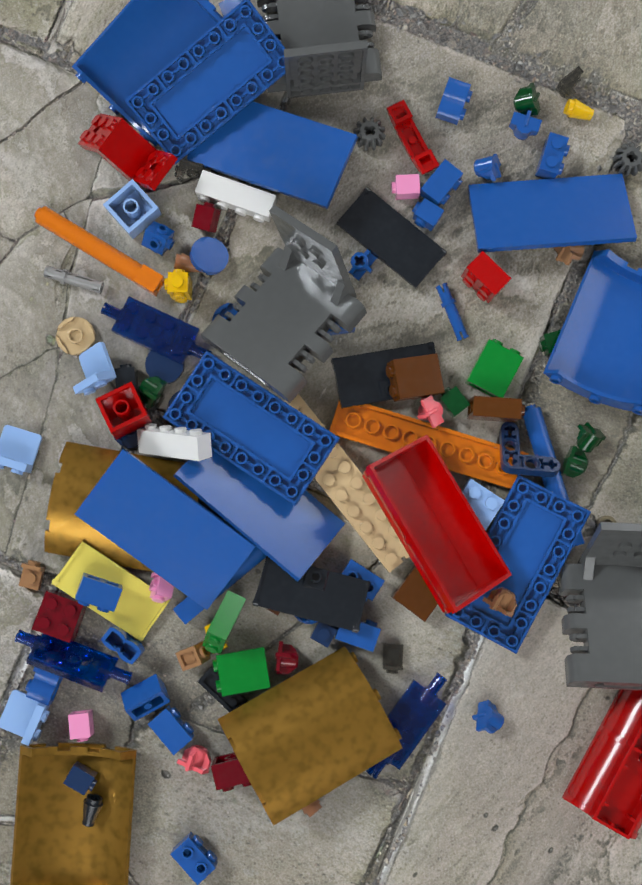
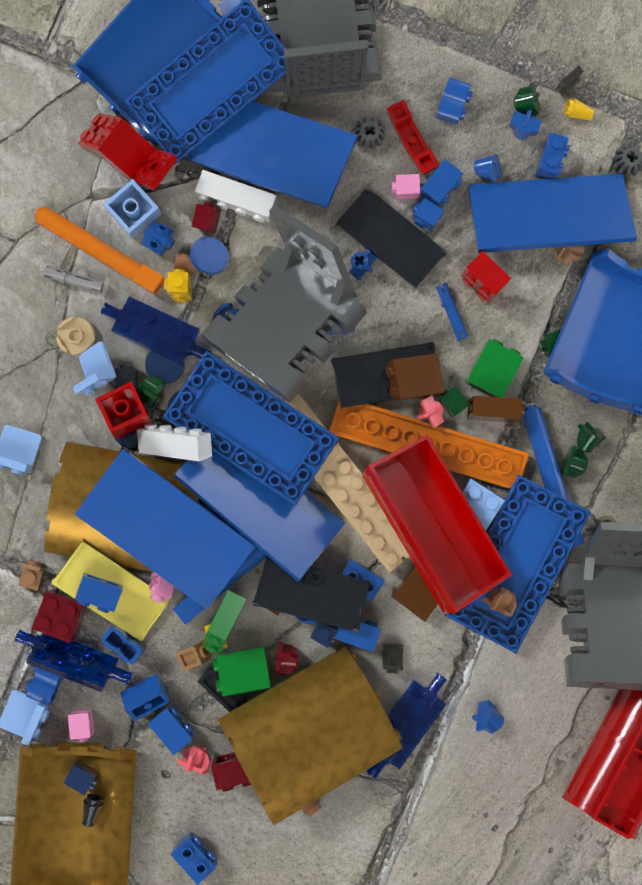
(518, 460): dark blue beam -> none

